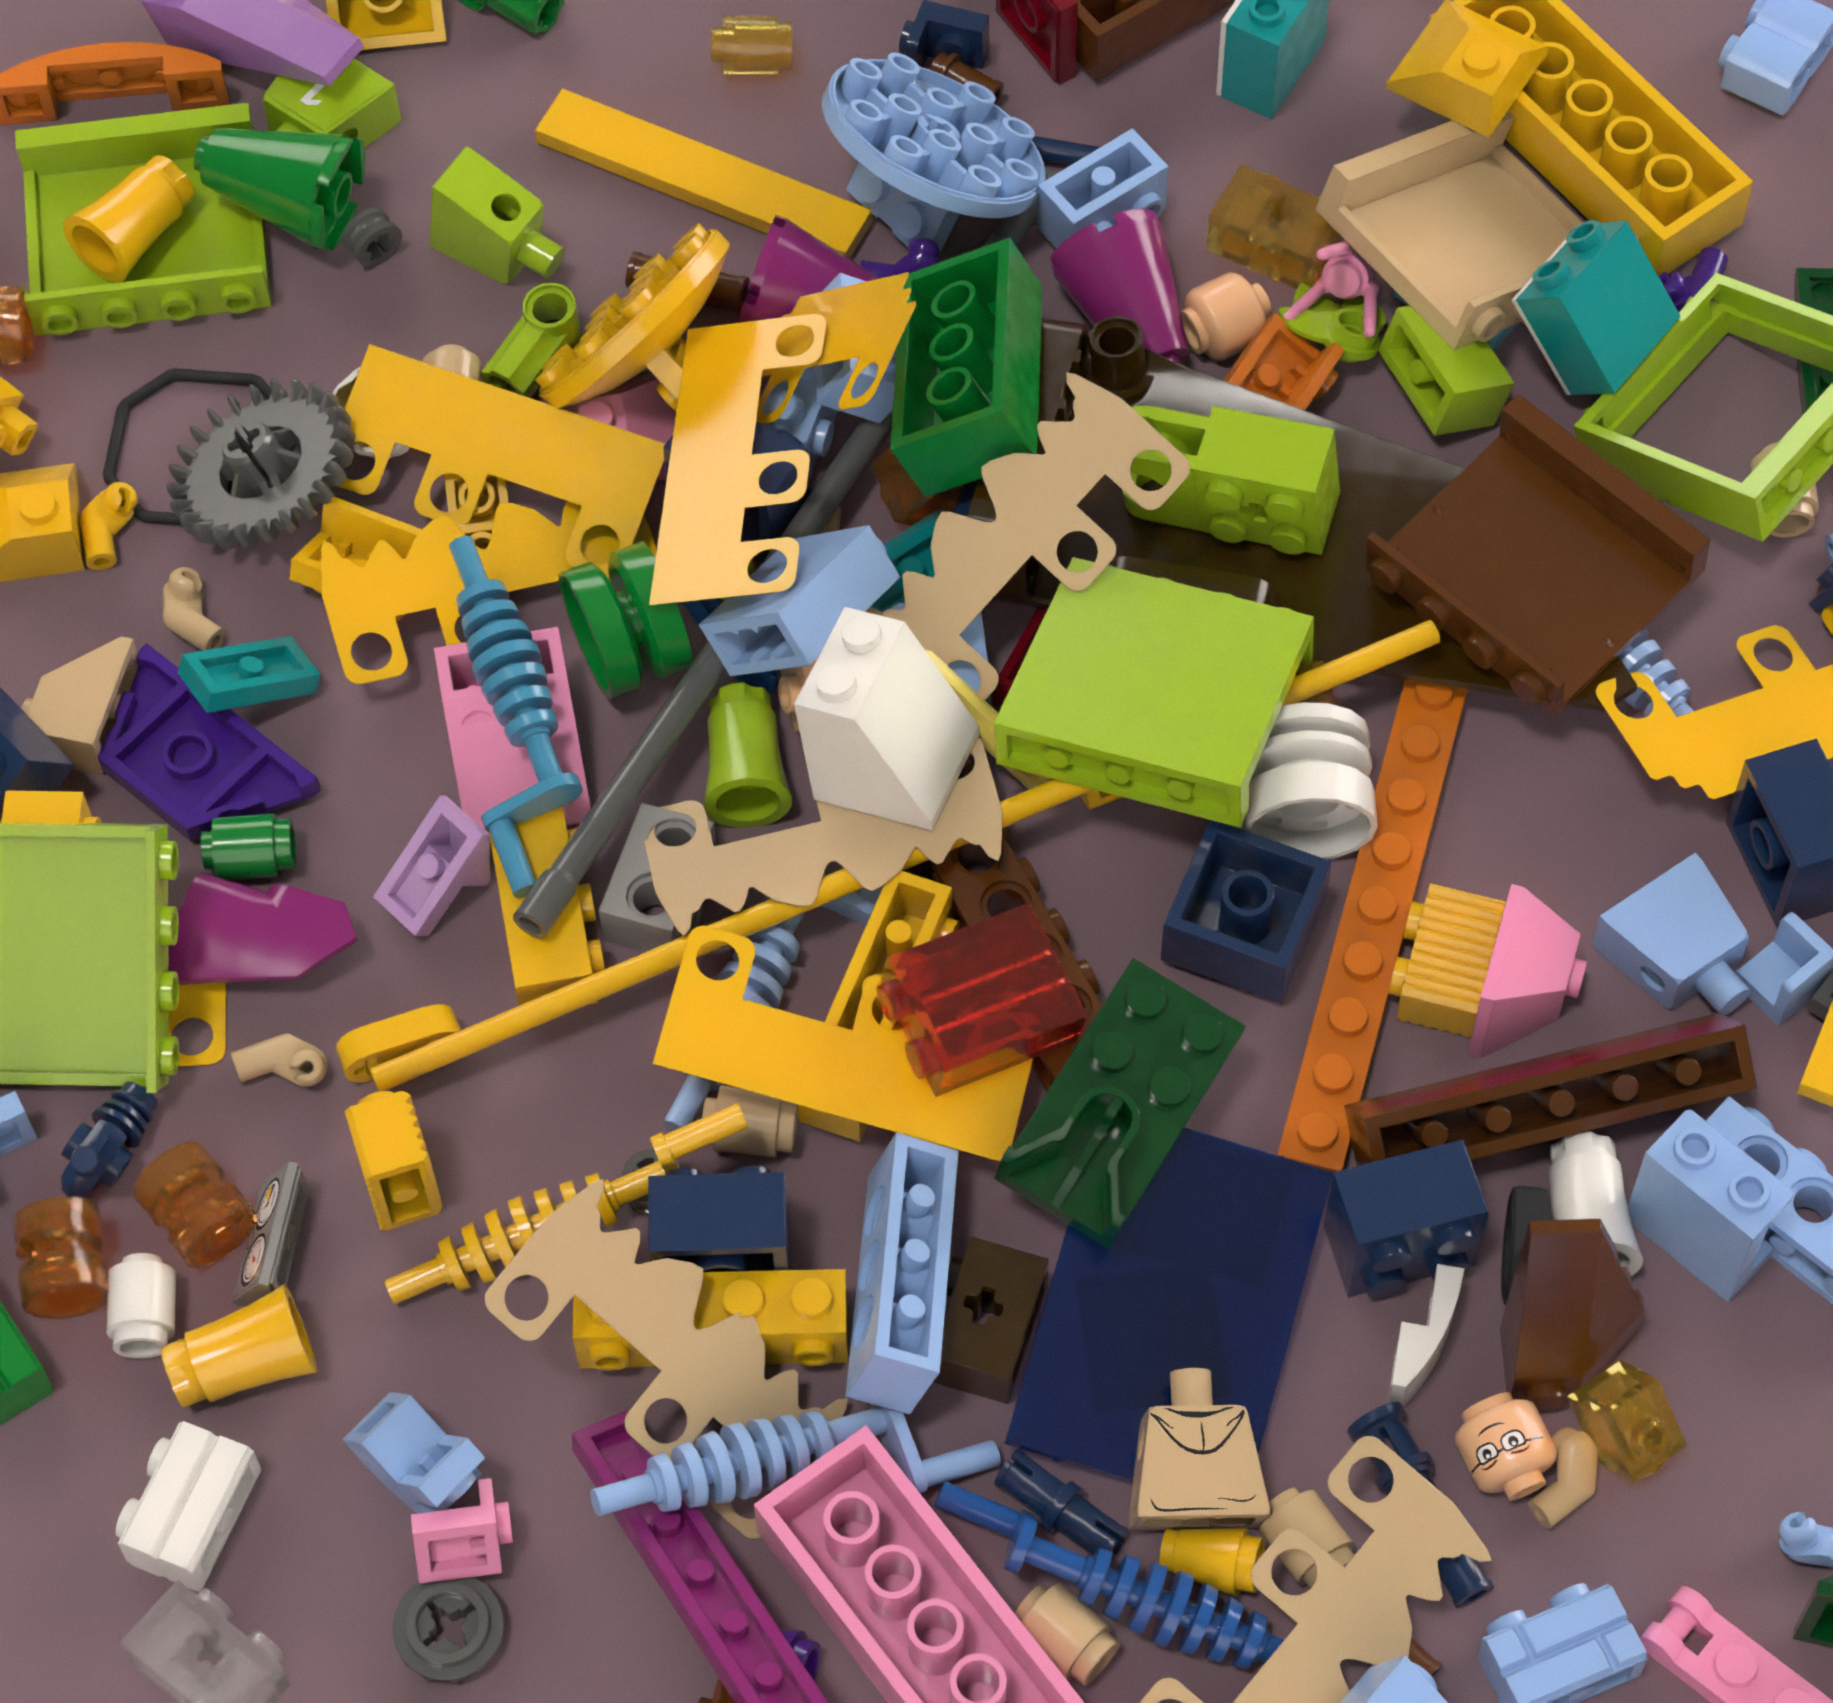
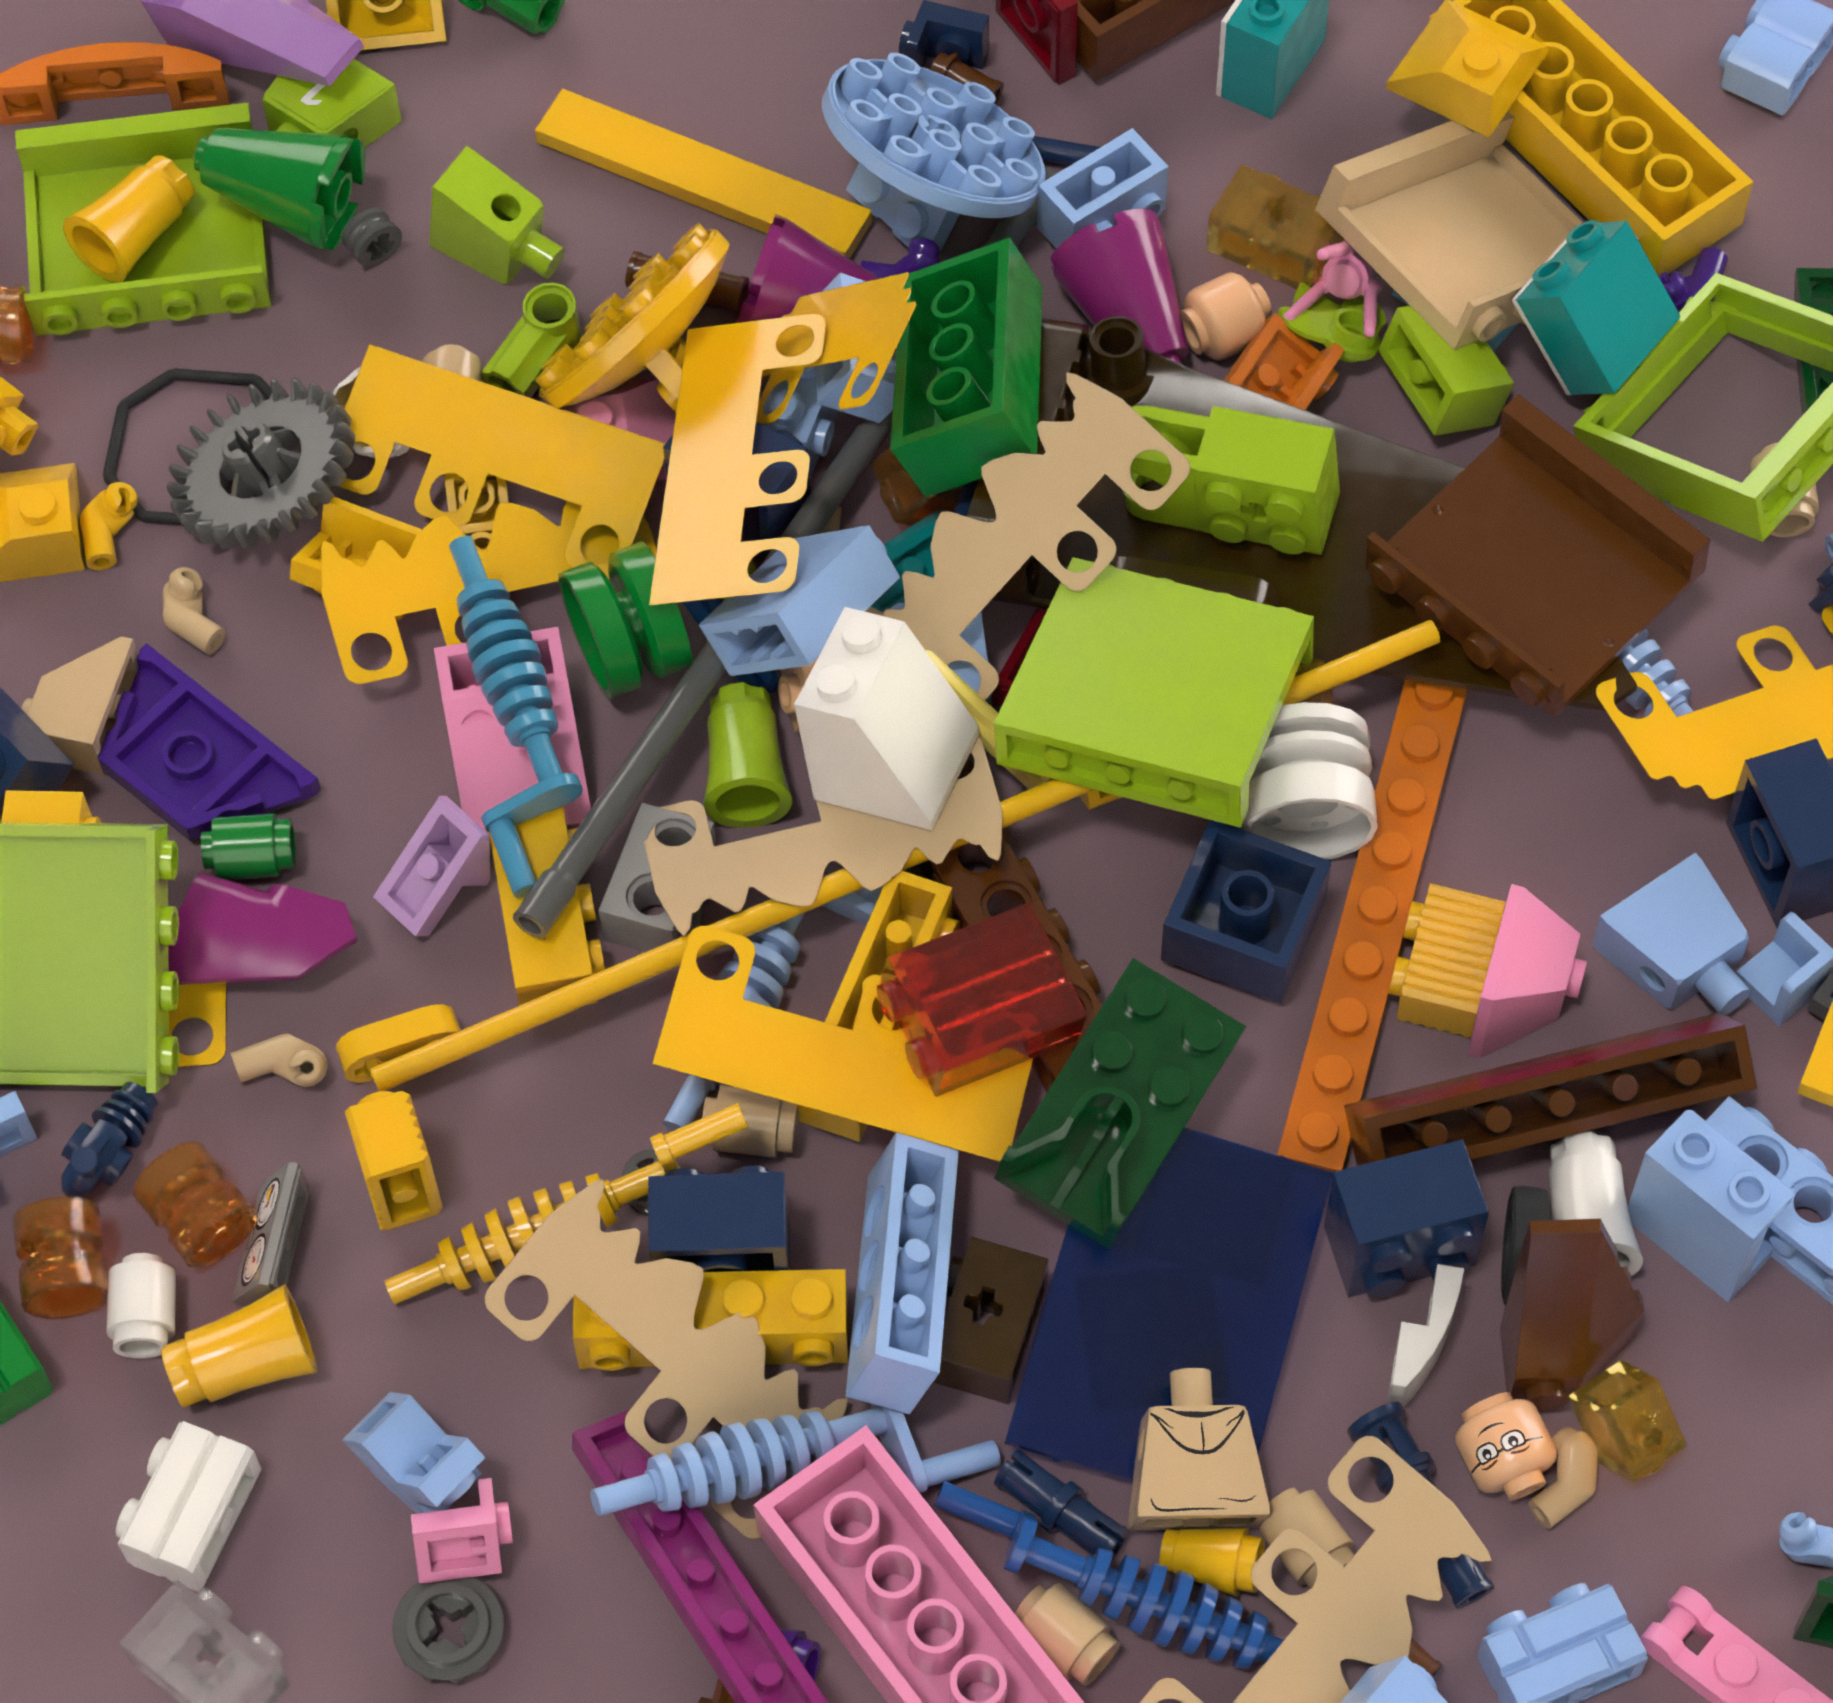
(249, 674): teal plate -> none
(752, 44): clear yellow brick -> none

